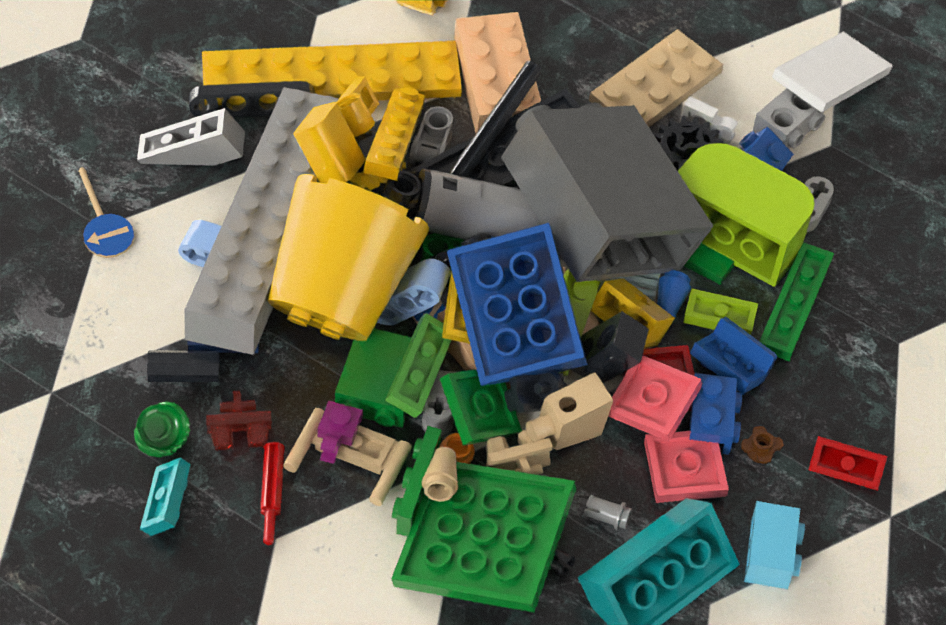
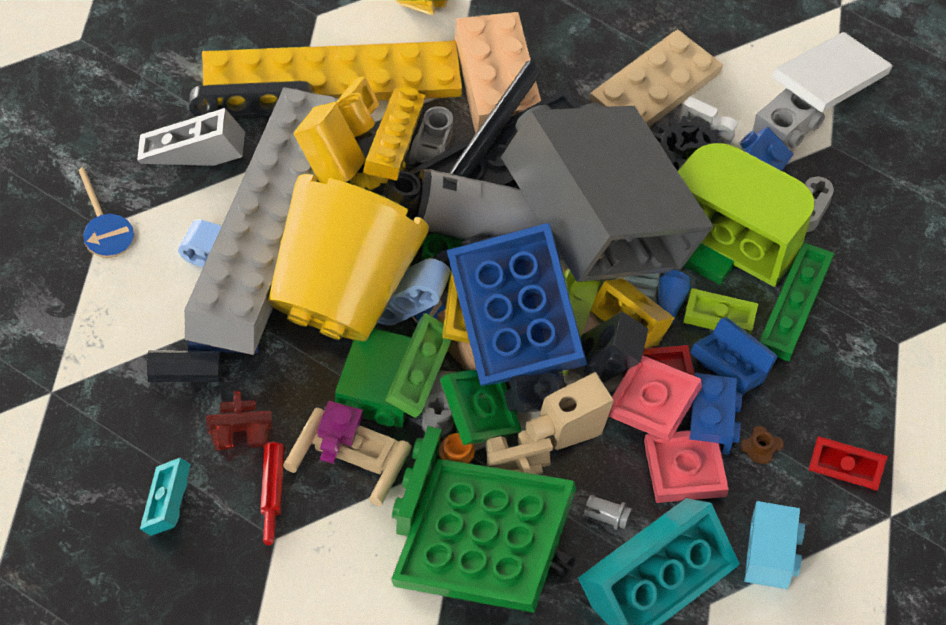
(162, 429): green hair -> none
(441, 476): tan cone -> none

